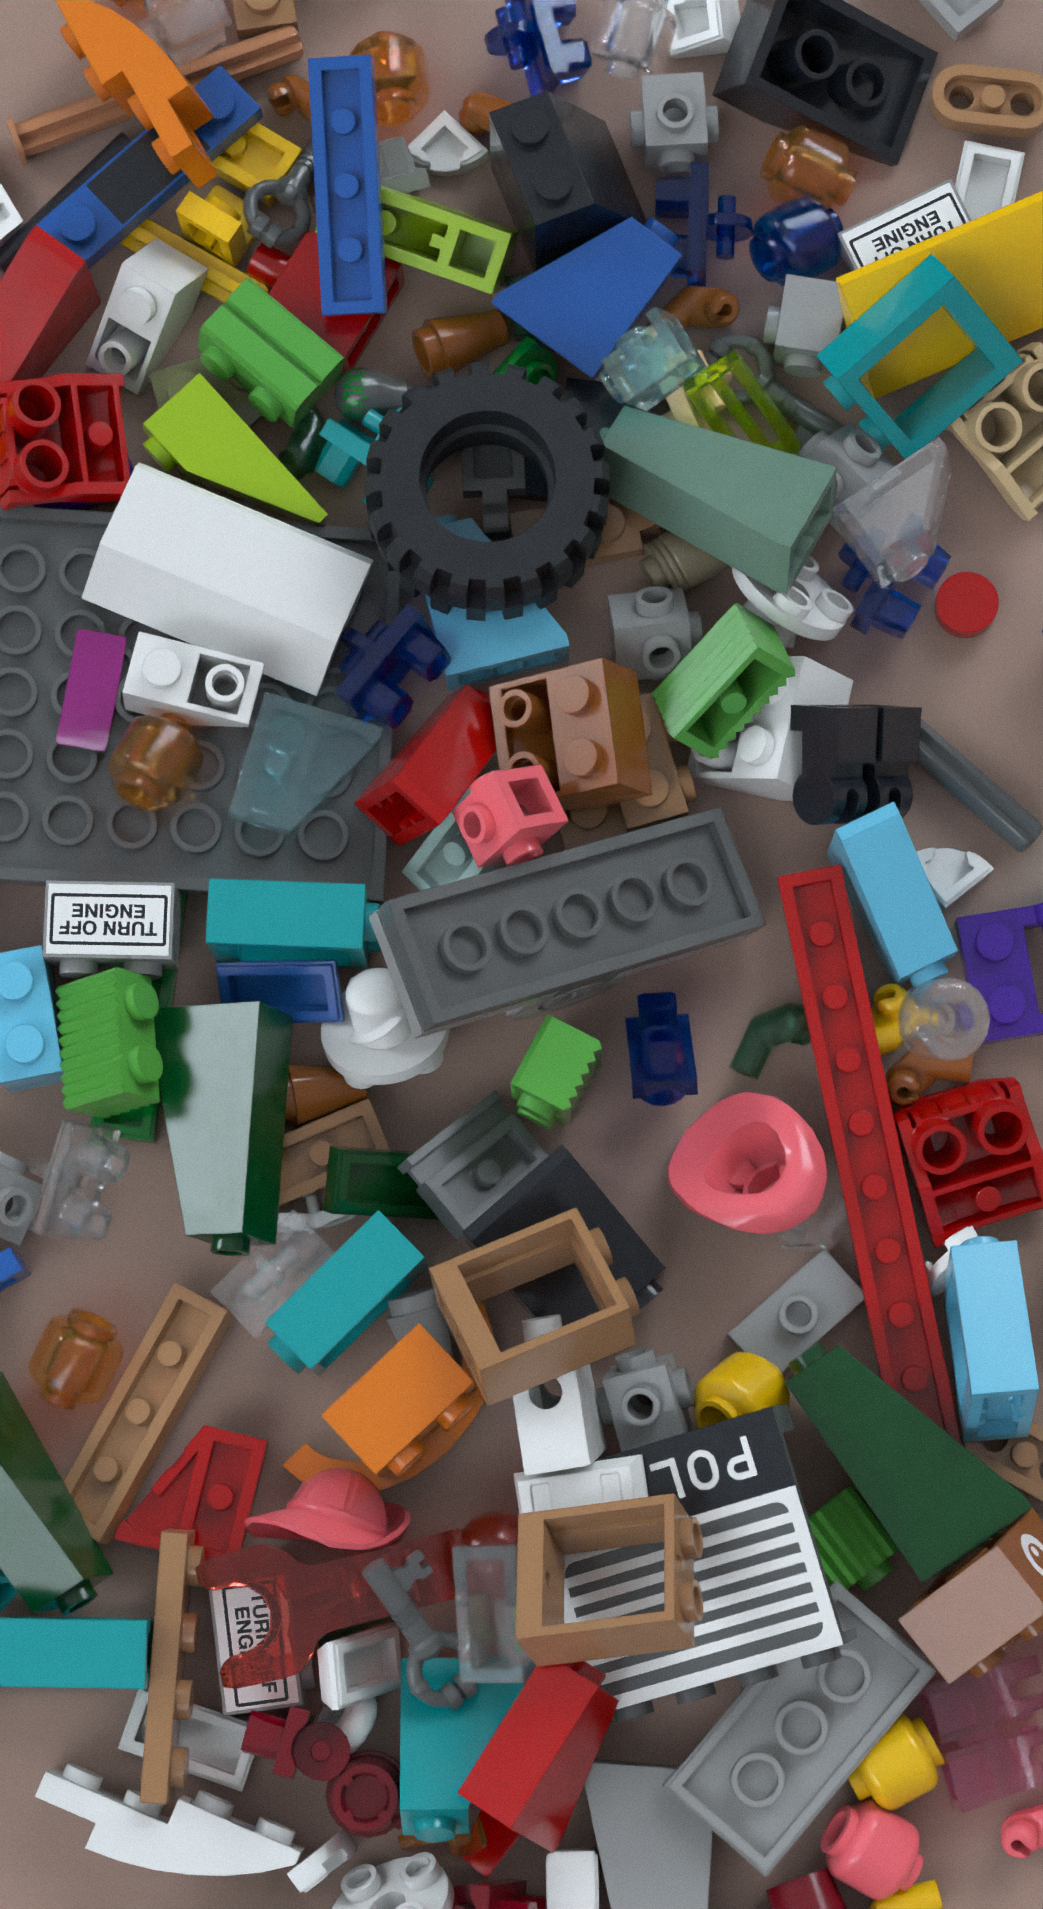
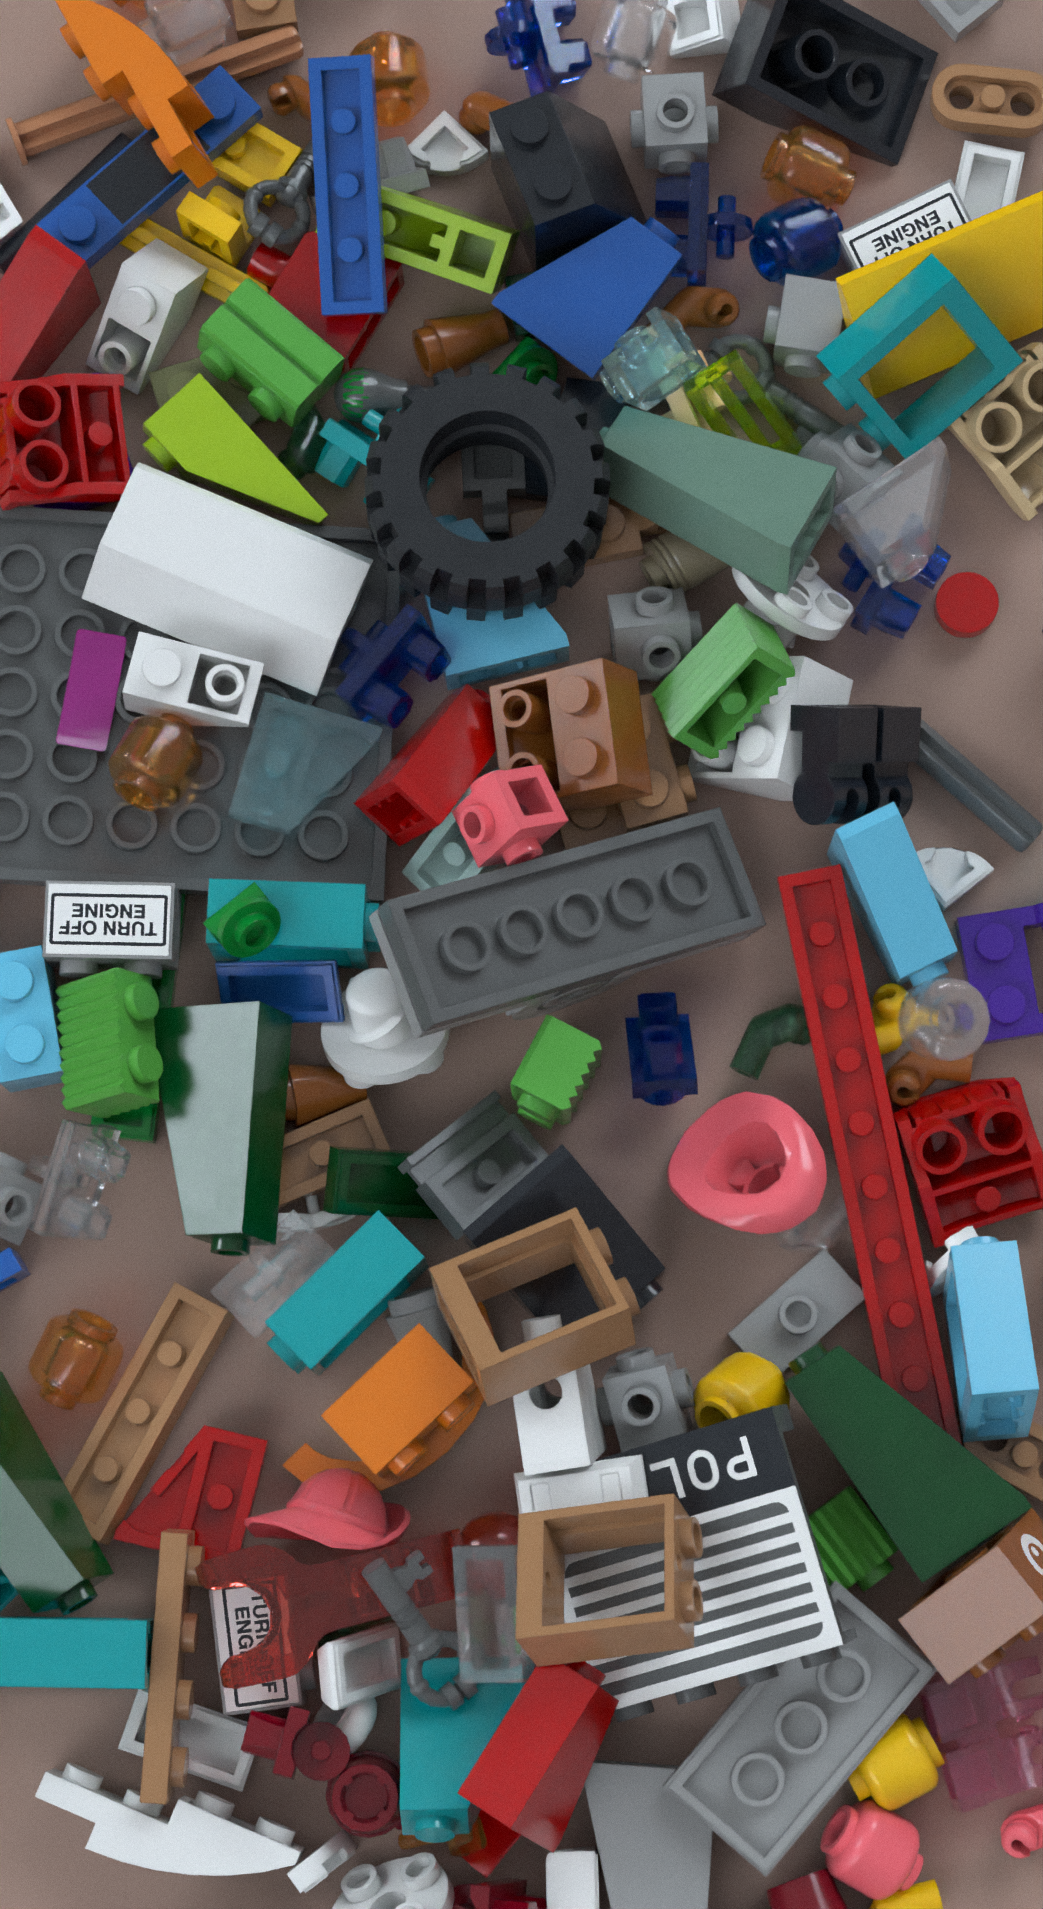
(245, 923): none -> green plate

